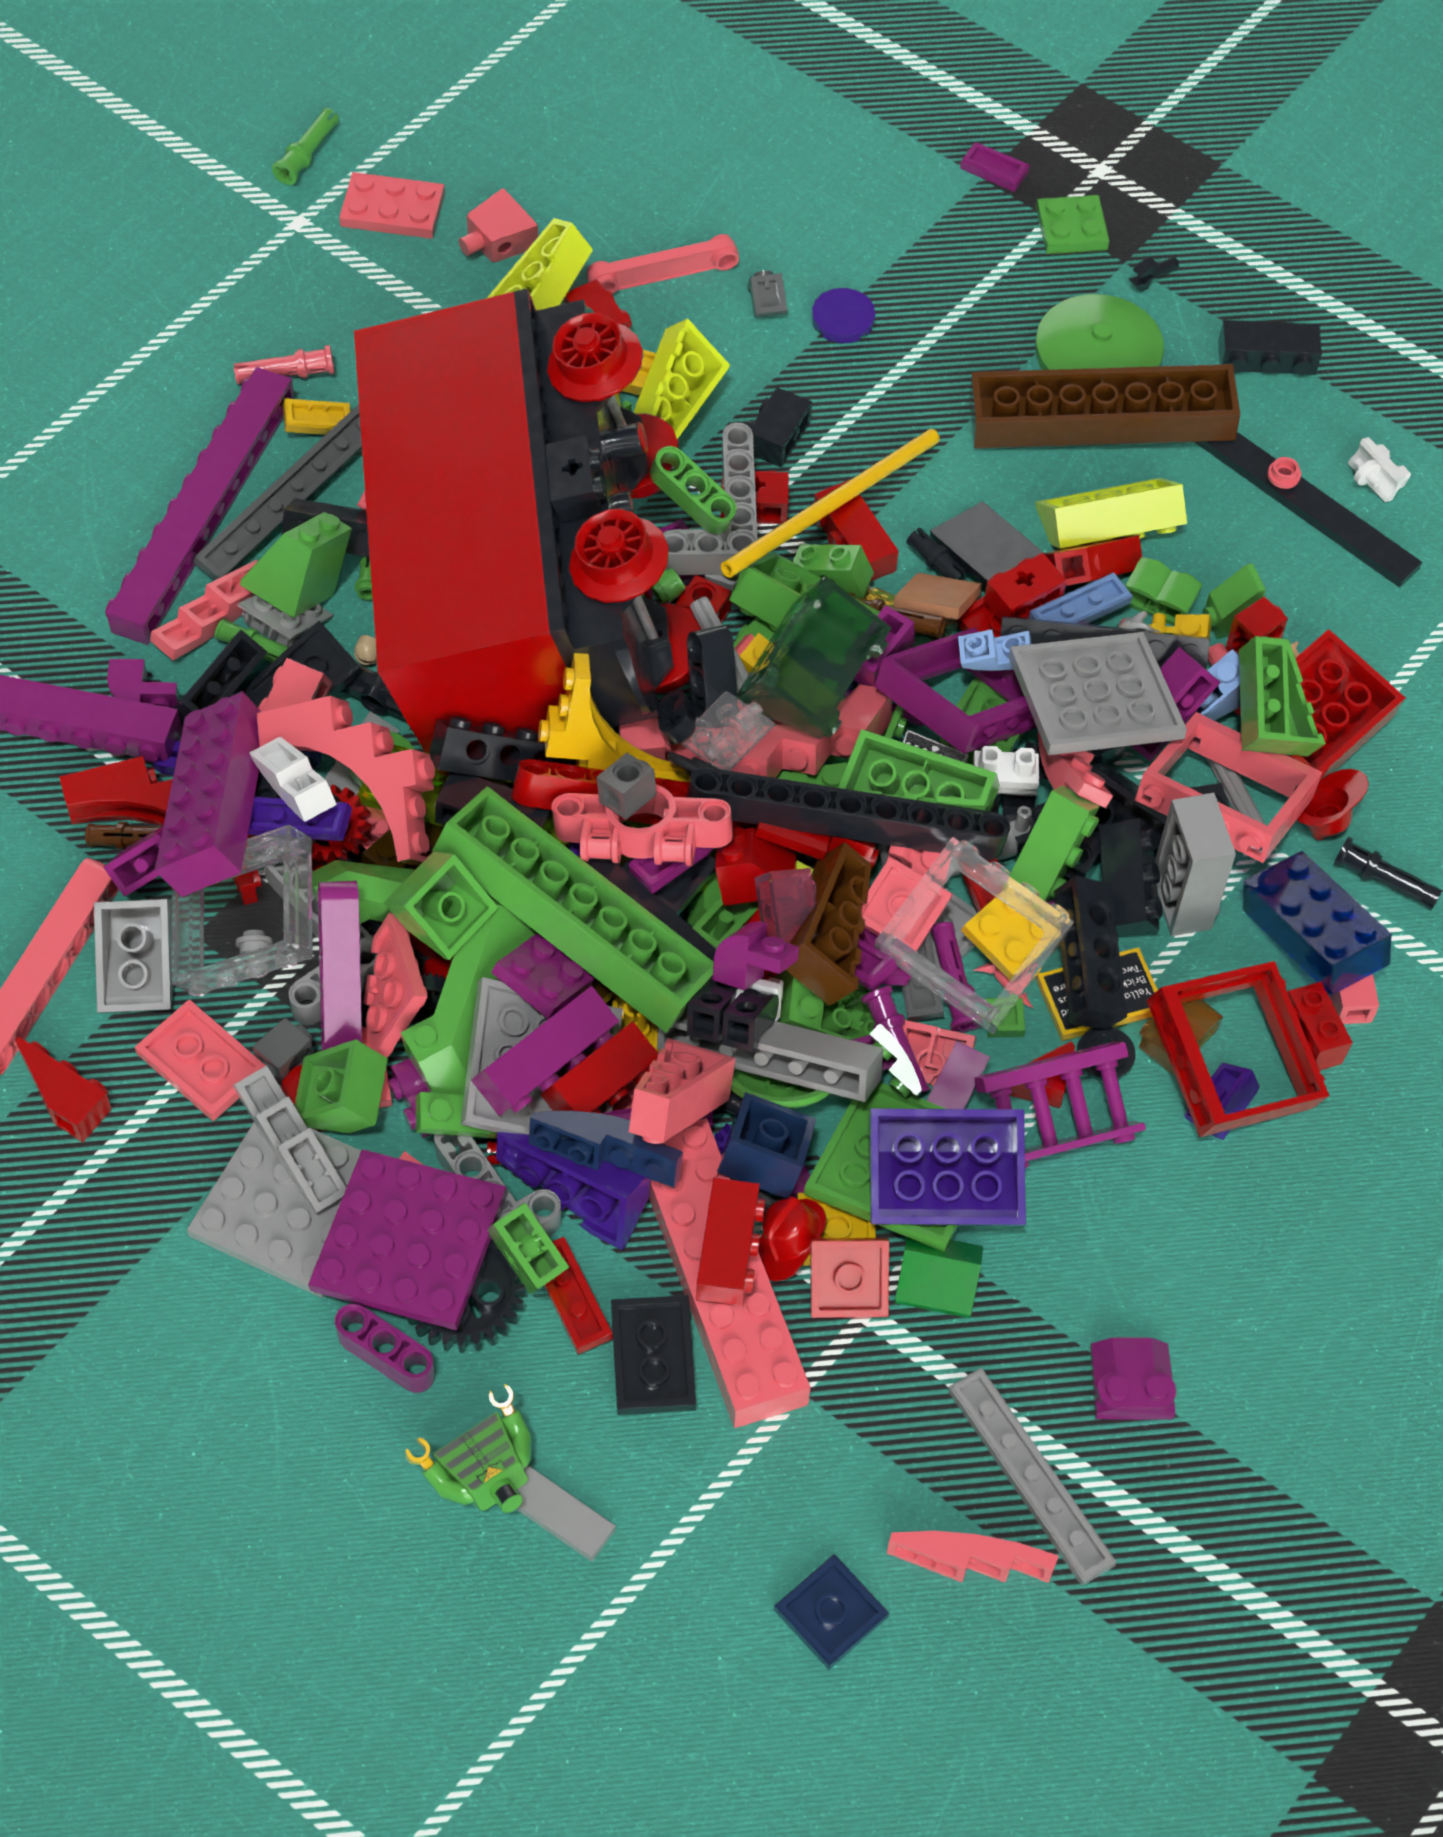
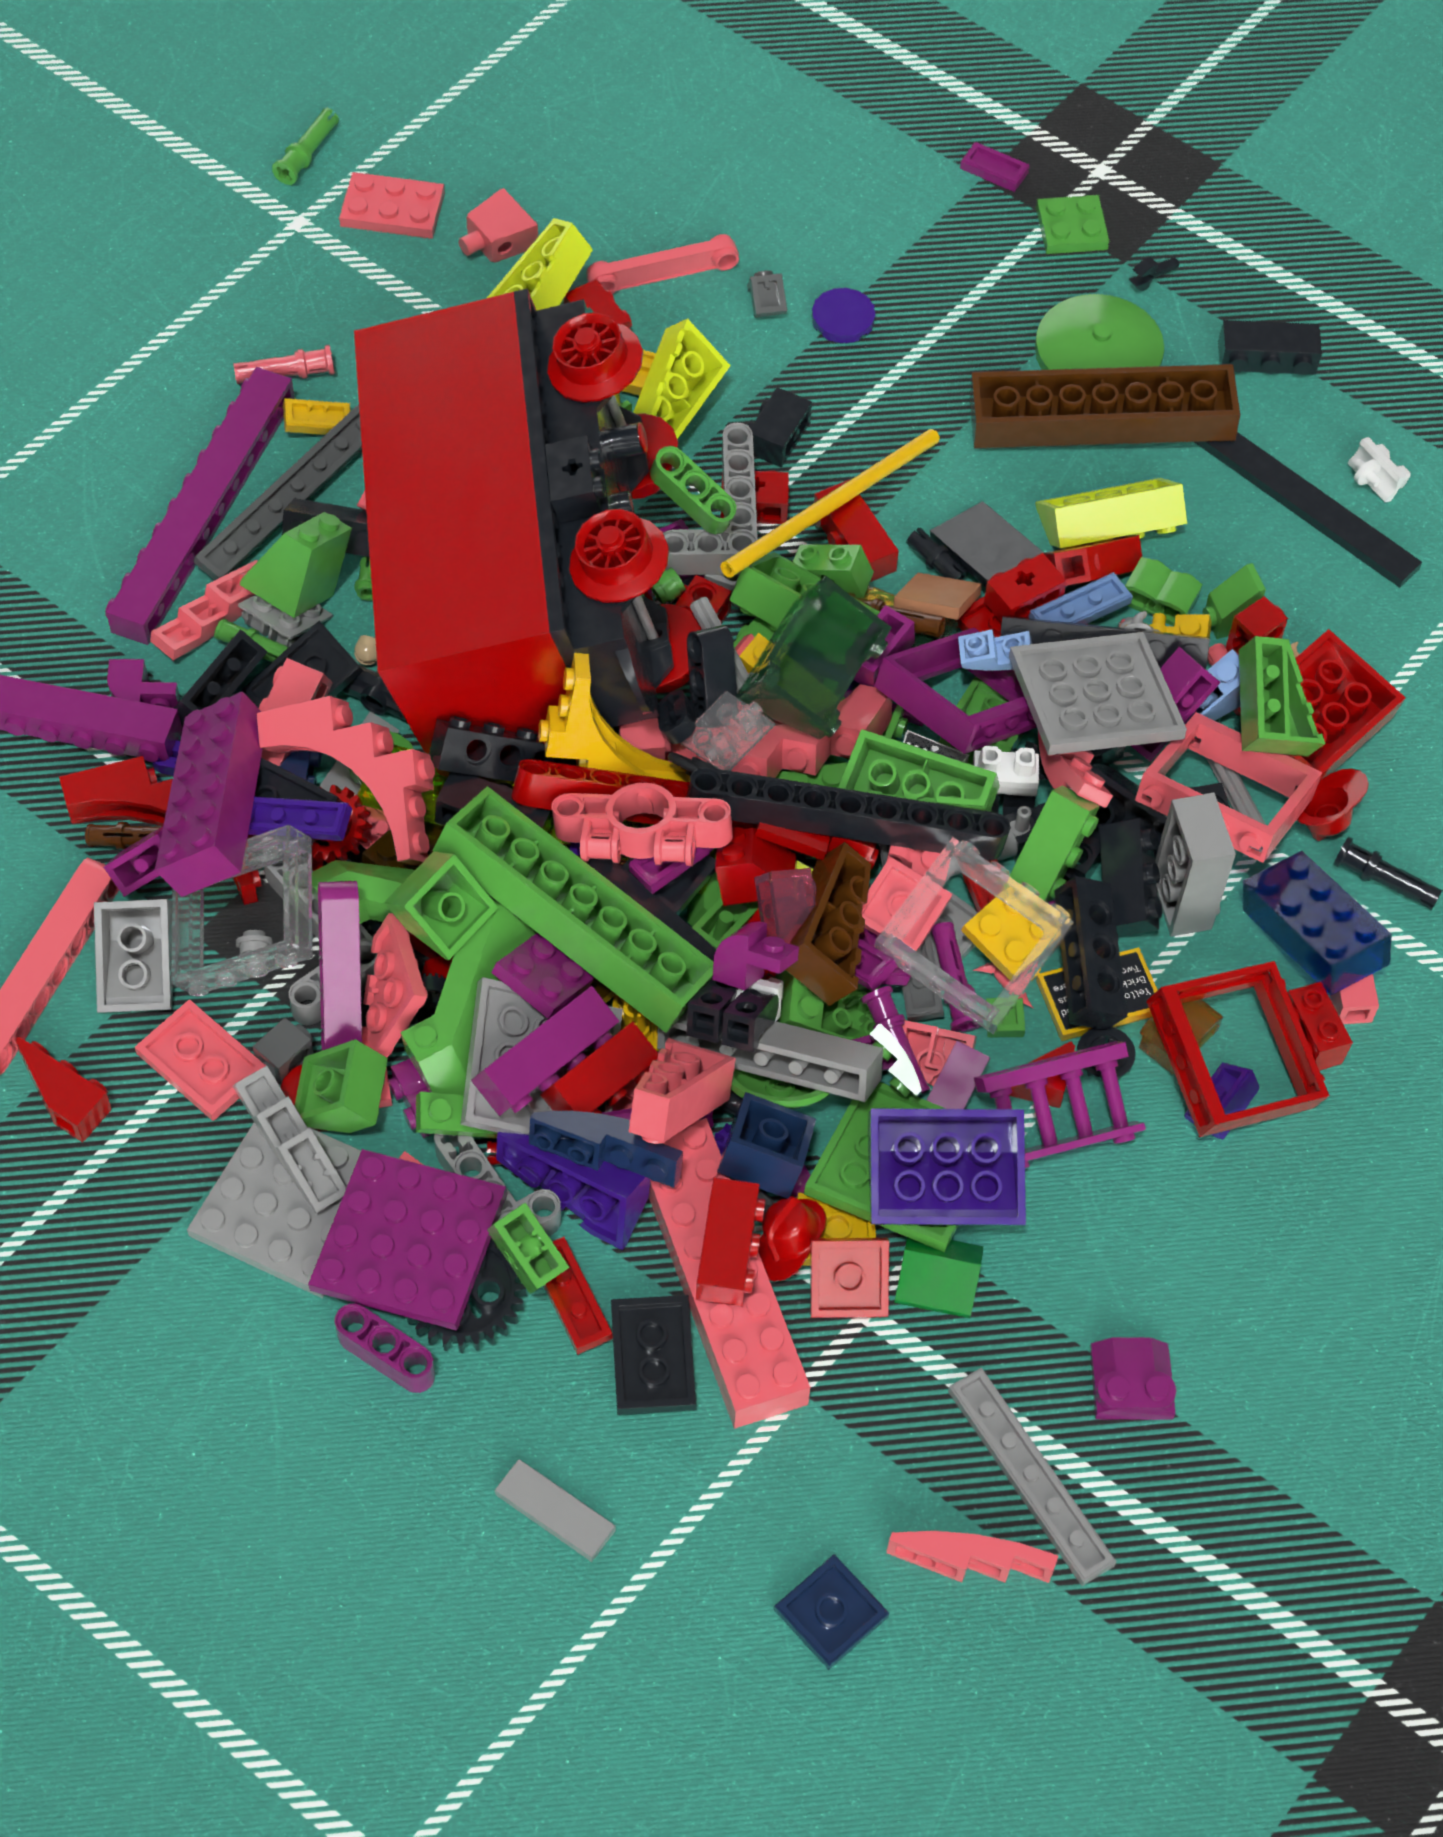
(293, 778): white slope -> none
(484, 1462): bright green torso -> none
(626, 785): dark grey brick -> none
(1284, 473): coral plate -> none

